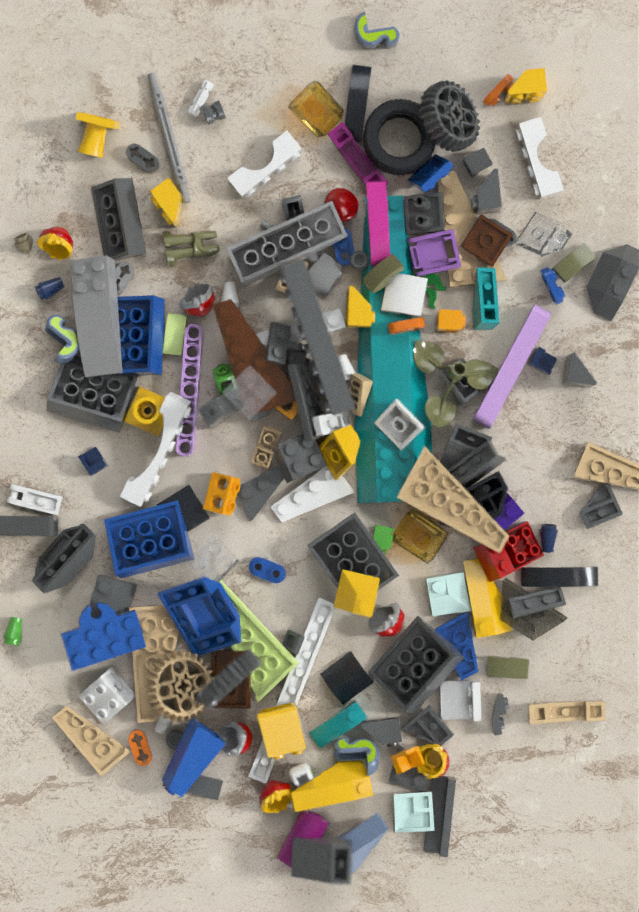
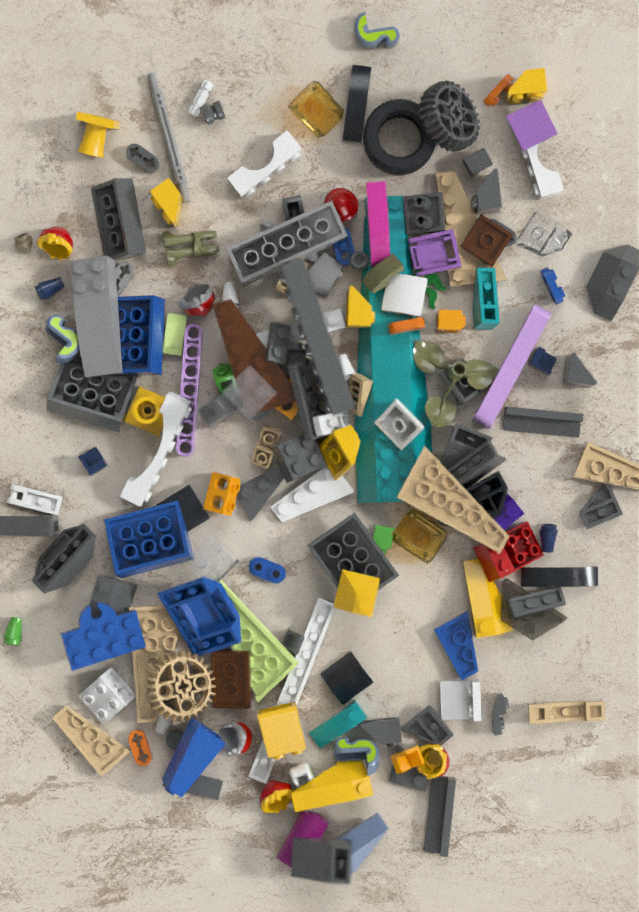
(228, 679): dark grey gear -> none
(354, 155): magenta slope -> none
(387, 620): light grey hair -> none
(413, 812): light aqua plate -> none
(415, 665): dark grey slope -> none
(430, 173): blue plate -> none
(448, 594): light aqua plate -> none
(508, 667): olive slope -> none
(531, 125): none -> medium lavender tile
(542, 421): none -> dark grey panel
(574, 262): olive slope -> none

